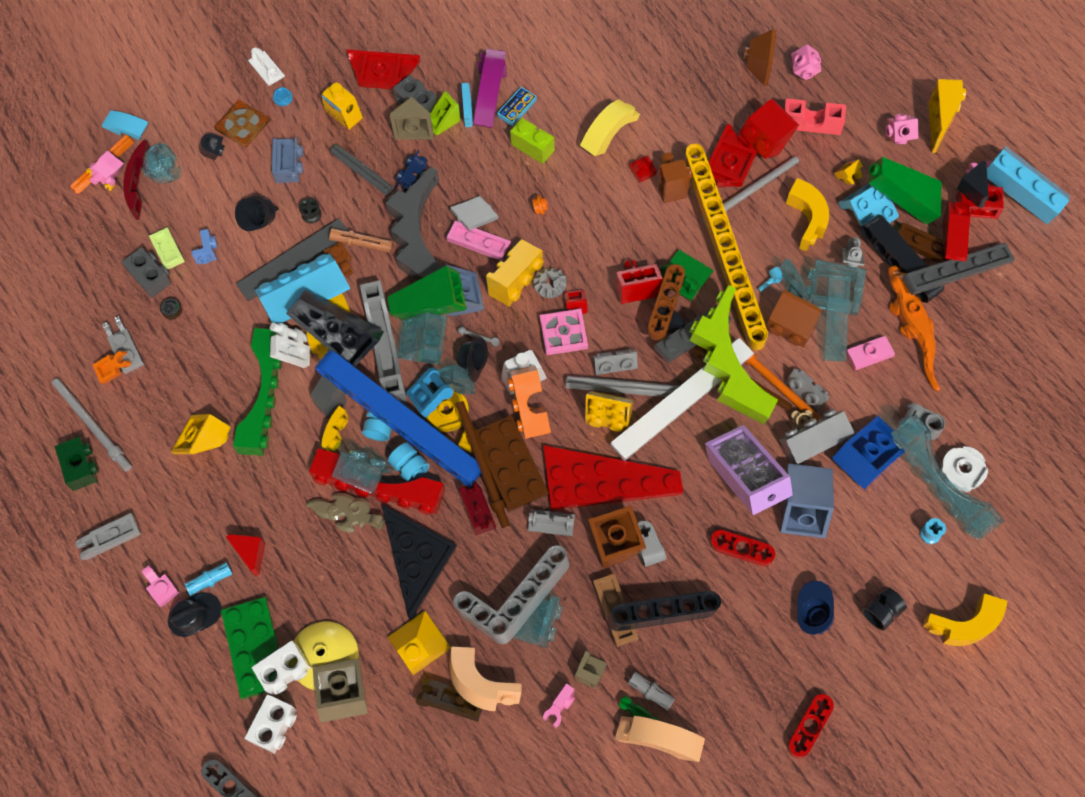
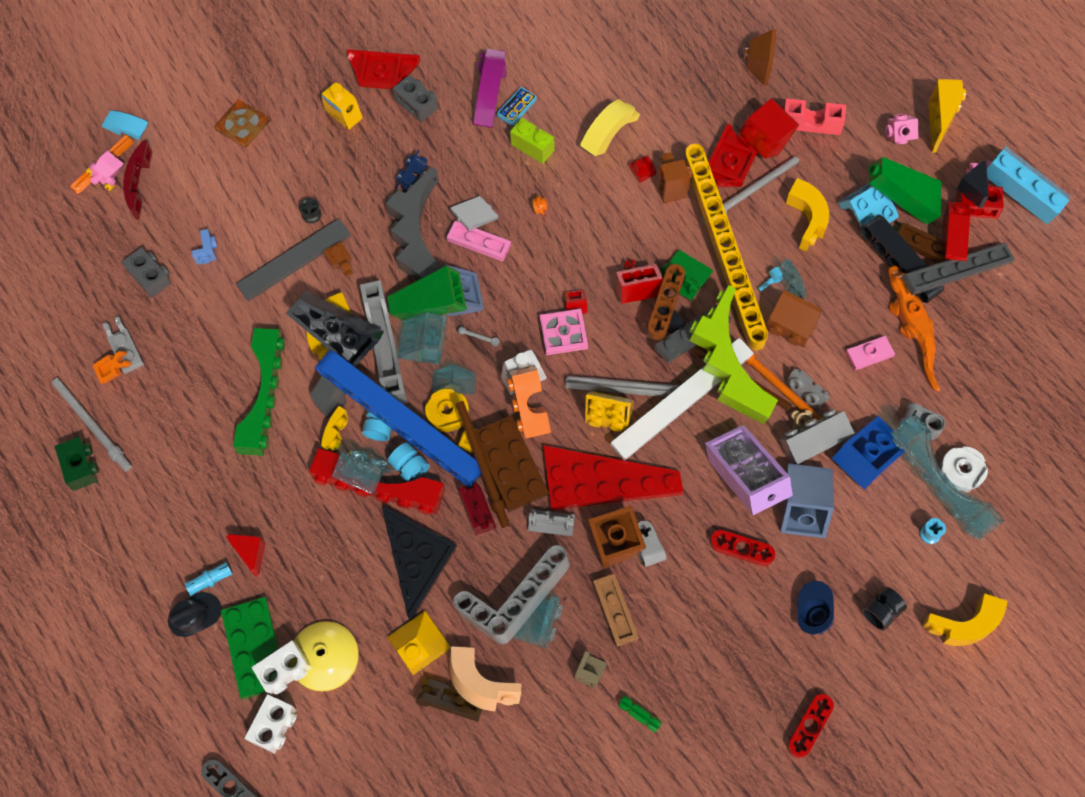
(109, 536): light grey hinge -> none
(160, 164): clear light blue cylinder -> none
(161, 588): bright pink plate -> none
(166, 248): yellowish green plate -> none
(171, 308): tile -> none
(201, 434): yellow slope -> none
(211, 146): black plate -> none
(255, 213): black piece -> none
(265, 66): white hinge -> none
(282, 96): dark azure plate -> none
(286, 160): sand blue hinge -> none
(289, 350): white plate -> none
(318, 277): medium azure slope -> none
(339, 690): dark tan slope -> none
(352, 238): nougat pin -> none
(353, 508): dark tan piece -> none
(361, 169): dark grey axle -> none
(411, 122): dark tan slope -> none
(423, 397): dark azure plate -> none
(445, 114): lime slope -> none
(467, 107): medium azure tile -> none
(473, 357): black piece -> none
(514, 273): yellow wedge -> none
(545, 289): light grey gear -> none
(563, 700): bright pink plate -> none
(610, 363): light grey hinge -> none
(651, 691): light grey pin -> none
(660, 736): light nougat arch -> none
(672, 604): black beam -> none
(806, 62): bright pink brick -> none
(825, 269): clear light blue window -> none
(837, 318): clear light blue tile -> none
(849, 169): yellow tile -> none
(853, 254): light grey hinge -> none

